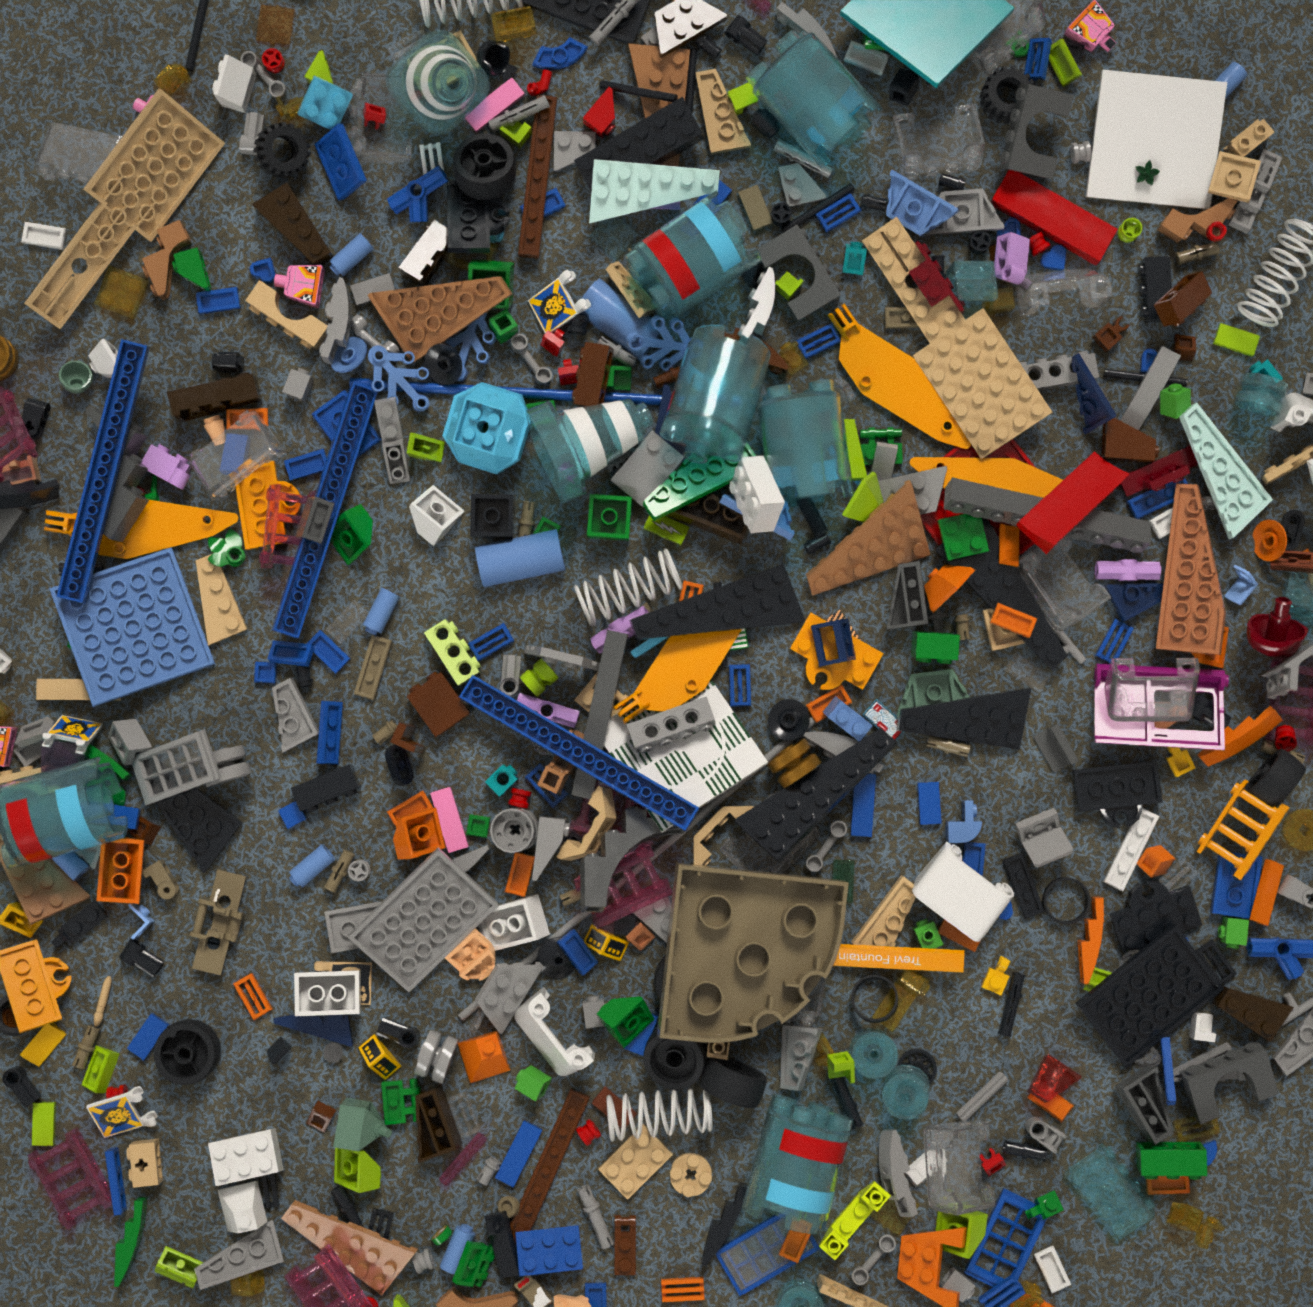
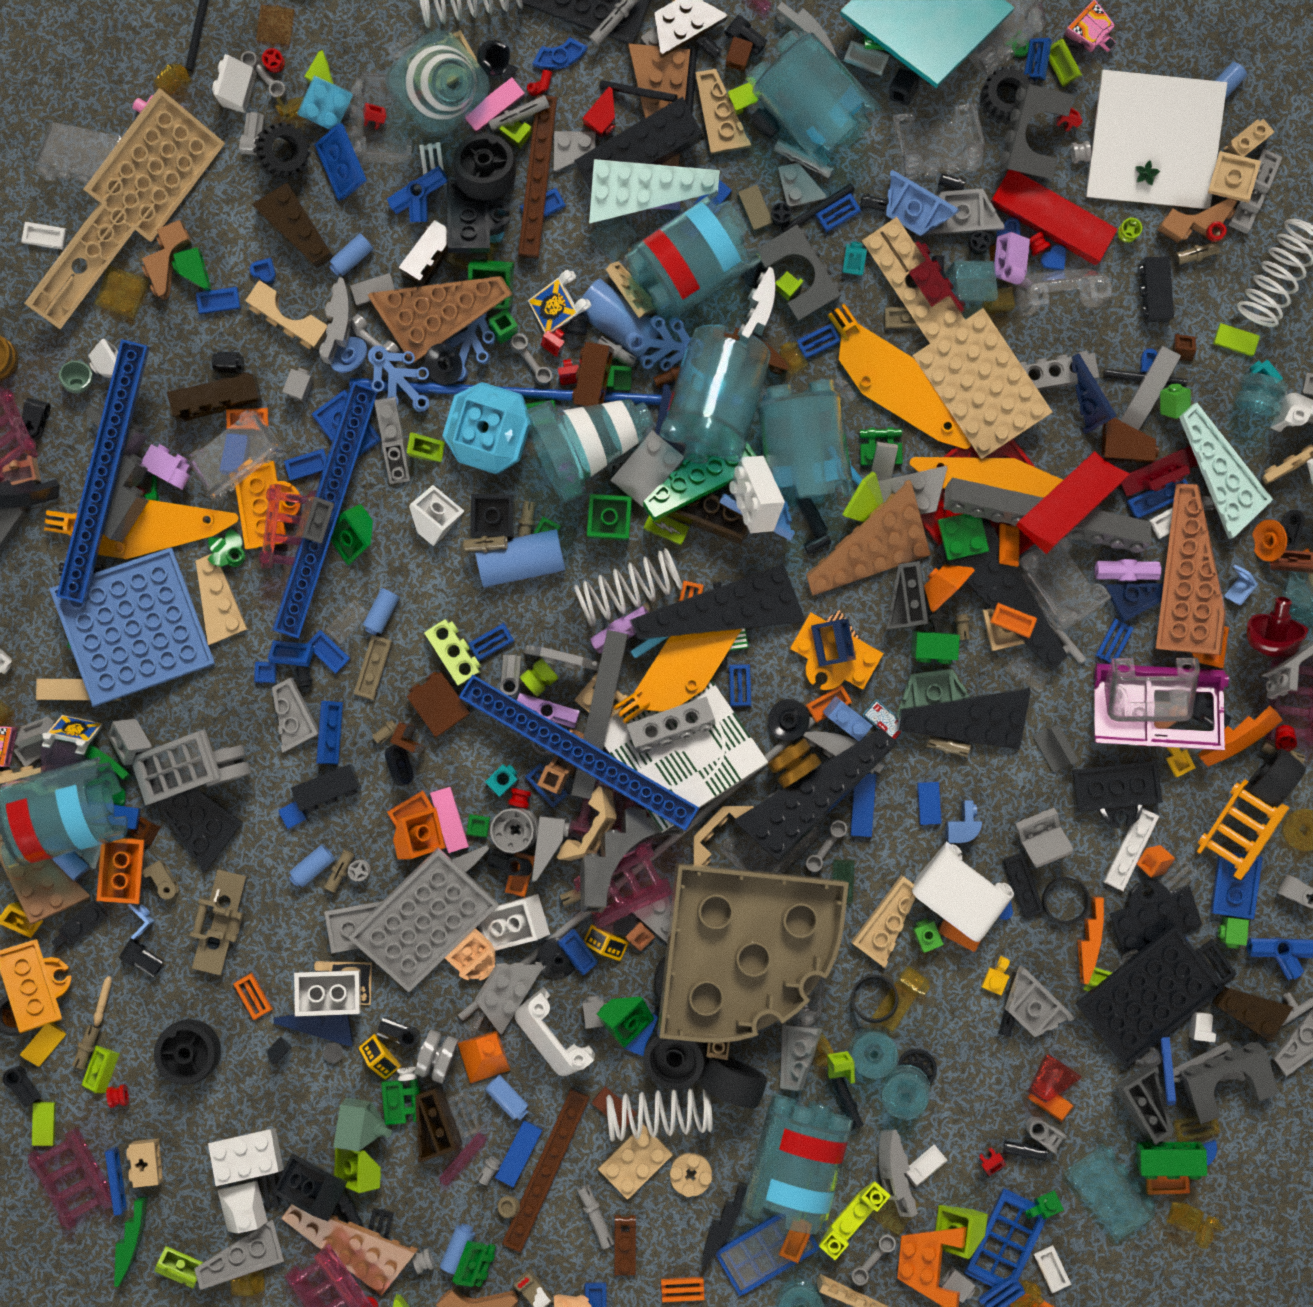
(119, 1114): flag -> none
(147, 1036): blue tile -> none
(214, 426): light nougat cone -> none
(302, 284): bright pink torso -> none
(309, 1187): none -> black slope
(321, 1116): reddish brown slope -> none
(407, 1074): none -> white bush
(441, 1235): green tile -> none
(485, 544): none -> dark tan pin
(503, 1243): black hinge -> none
(507, 1098): none -> medium blue brick
(509, 863): none -> black piece
(513, 24): clear yellow plate -> none
(532, 1082): bright green brick -> none
(548, 1251): blue plate -> none
(588, 1132): red wheel -> none
(738, 54): none -> reddish brown panel
(855, 454): lime tile -> none
(900, 958): light orange tile -> none
(955, 1167): clear windscreen -> none
(974, 856): blue tile -> none
(982, 1096): light grey axle -> none
(1034, 1005): none -> light grey wing
(1073, 119): none -> red tile
(1109, 334): reddish brown plate -> none
(1183, 299): reddish brown brick -> none
(1266, 892): orange tile -> none

